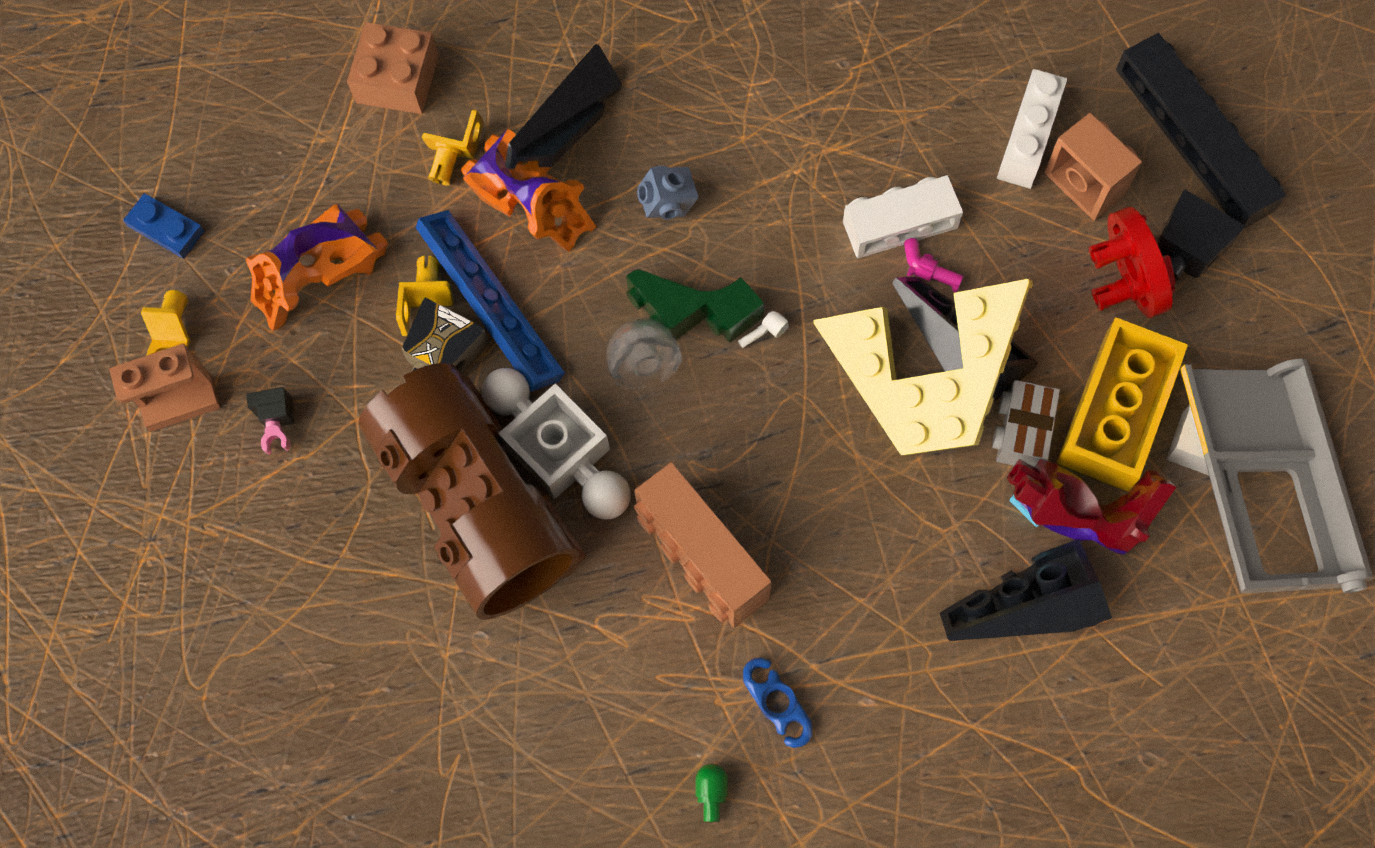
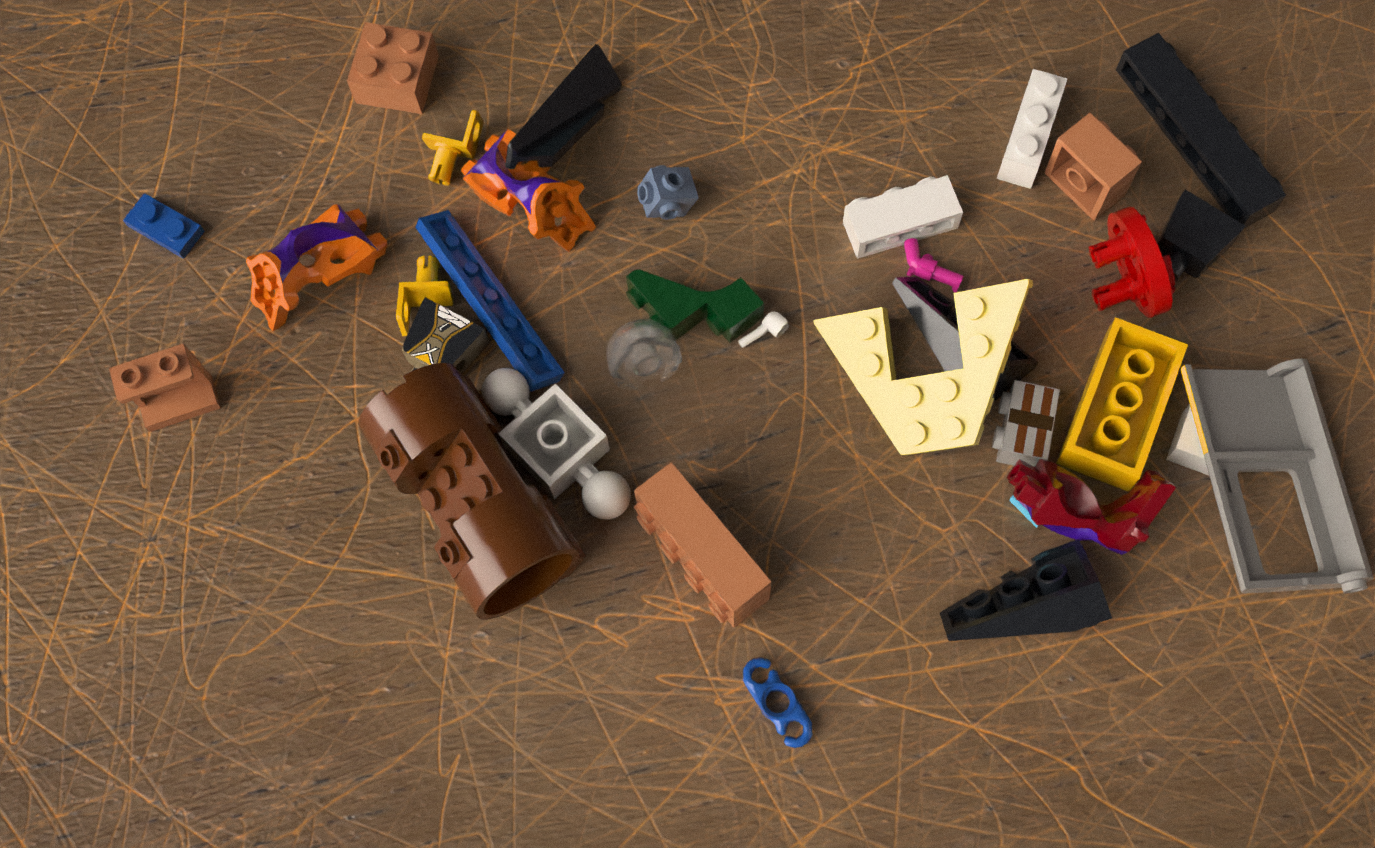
(166, 323): yellow bracket -> none
(273, 410): pearl dark grey piece -> none
(711, 789): green cylinder -> none

